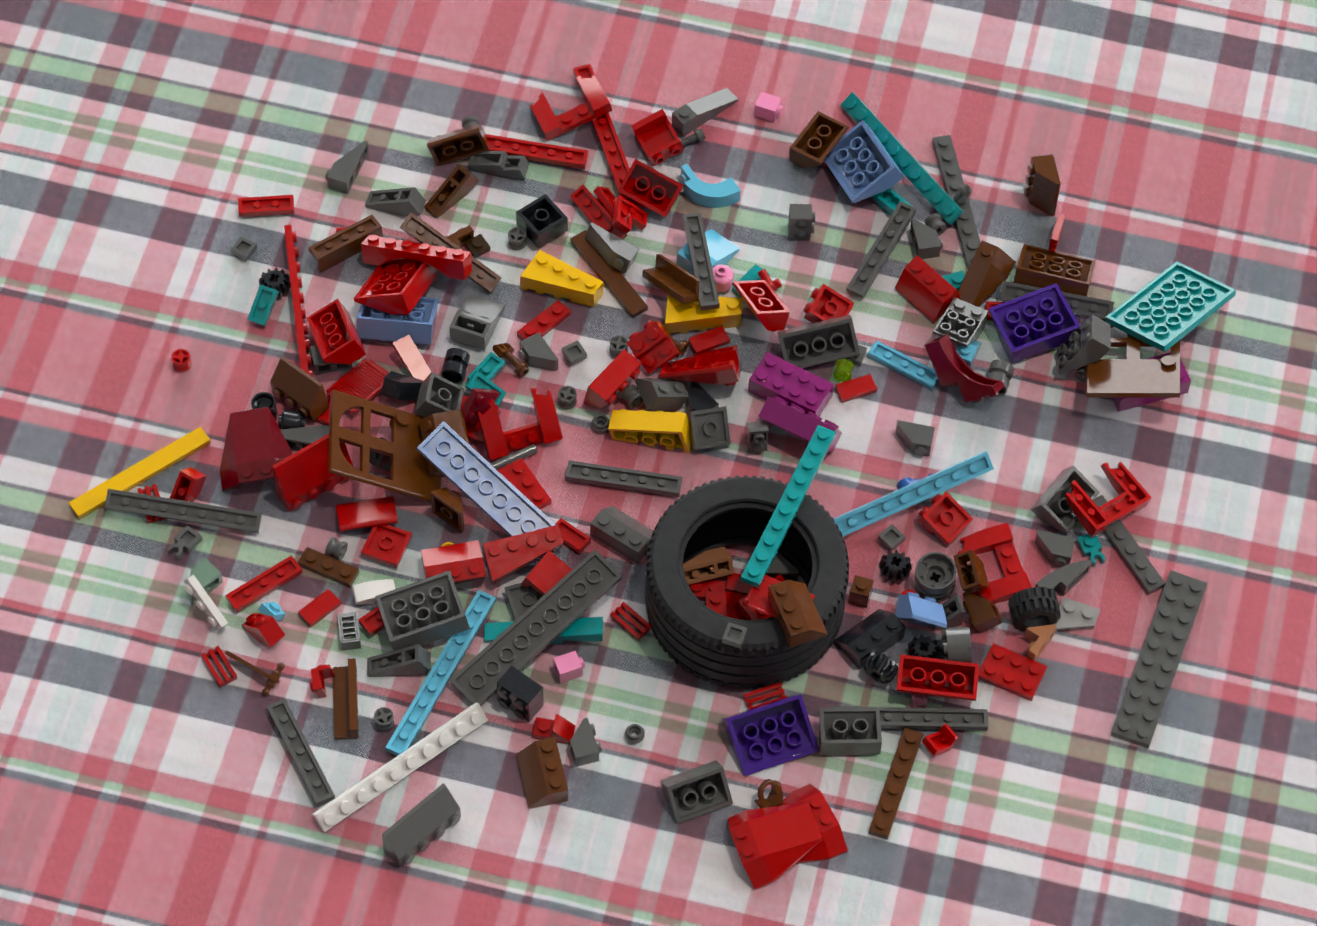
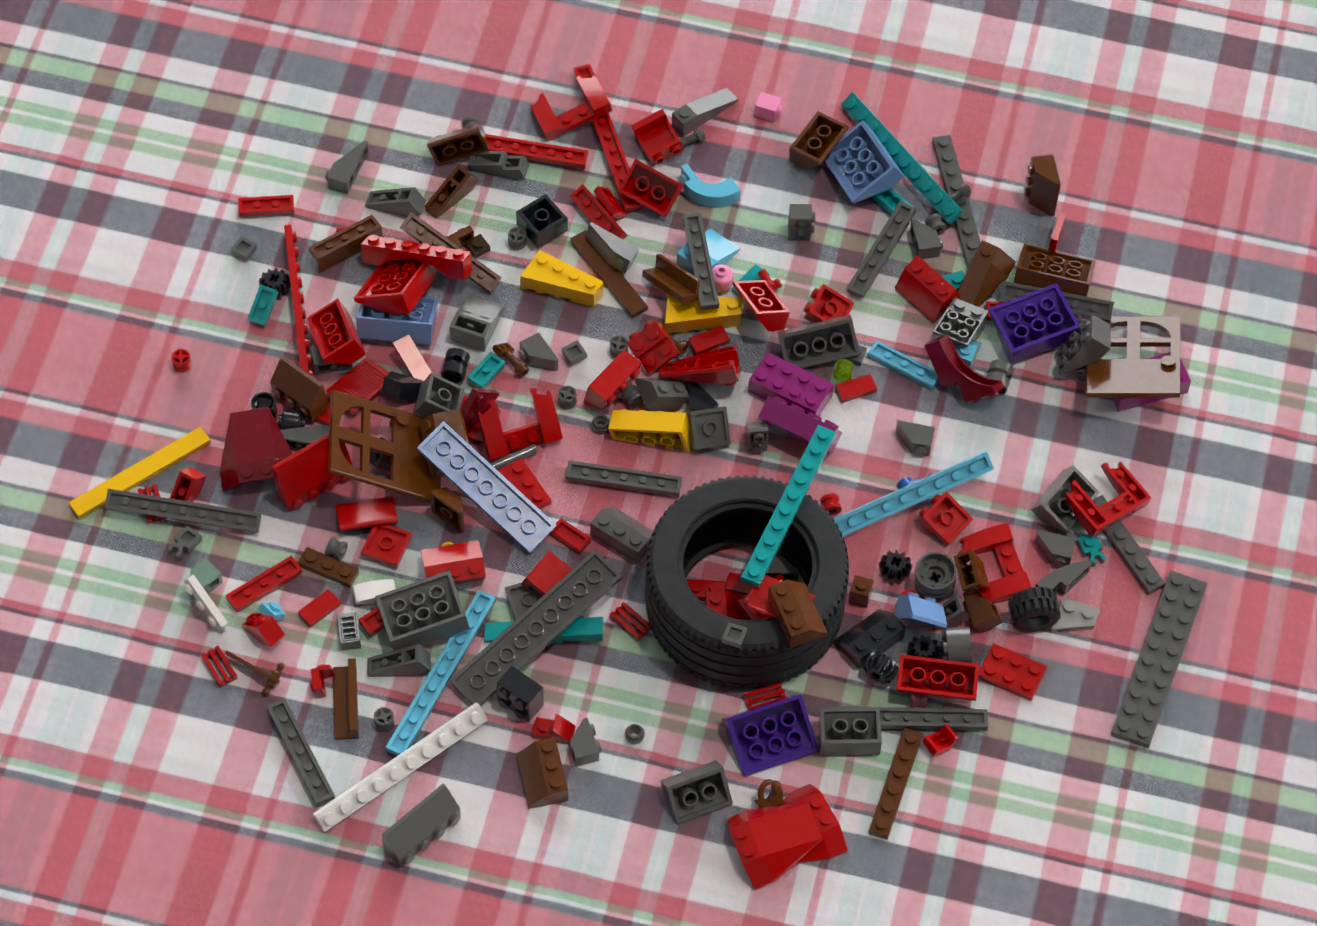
(479, 381): teal plate -> none
(519, 551): red wedge -> none
(545, 320): red plate -> none
(568, 666): bright pink brick -> none
(628, 214): red plate -> none
(708, 565): nougat slope -> none
(831, 504): none -> red wheel
(891, 537): dark grey plate -> none
(1039, 638): nougat slope -> none
(1170, 306): teal plate -> none

